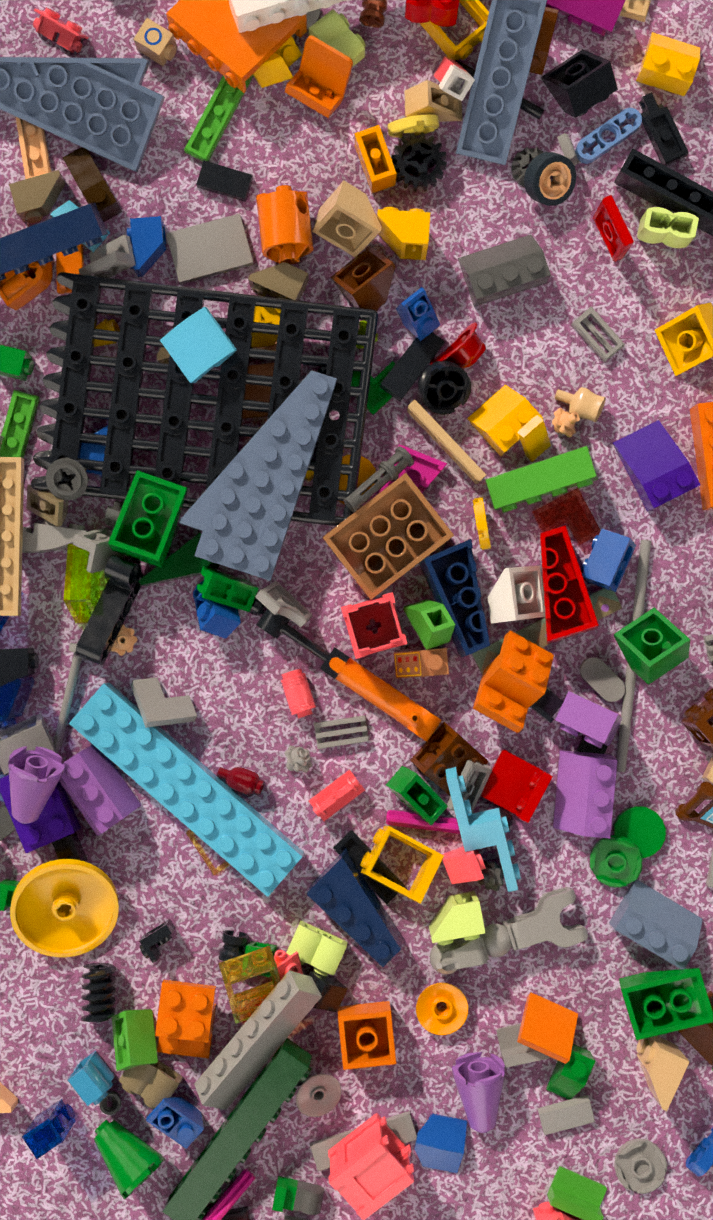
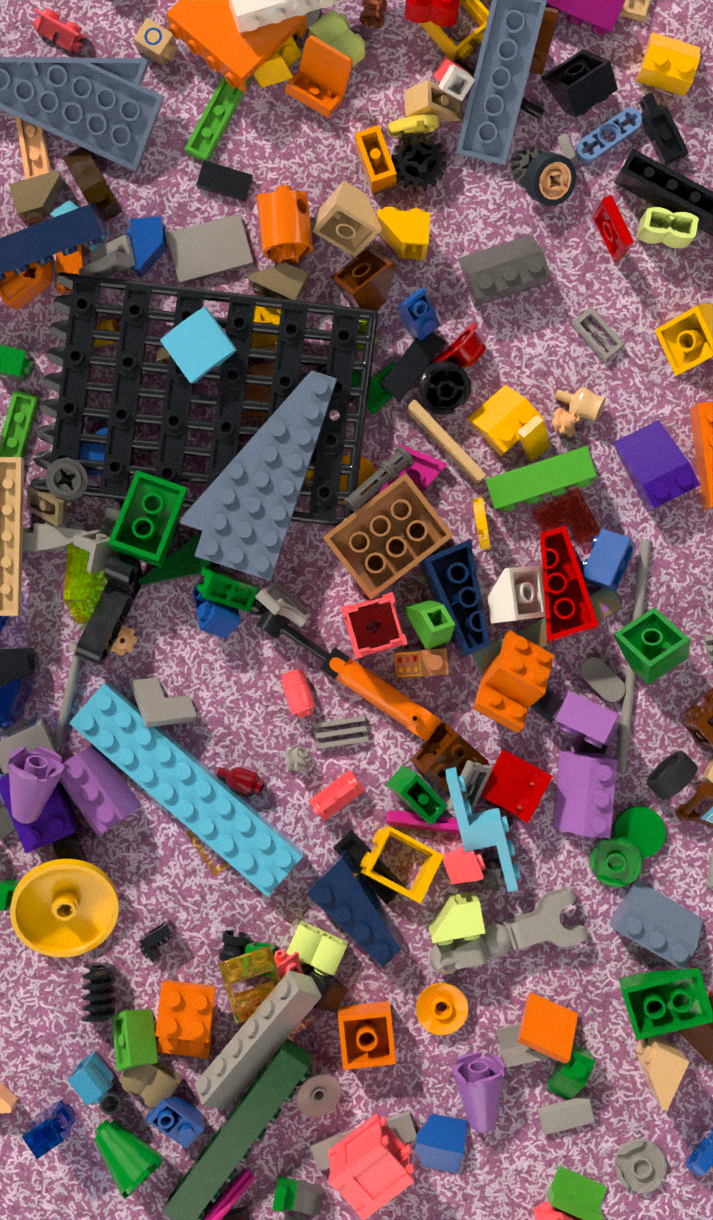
(672, 775): none -> black tyre

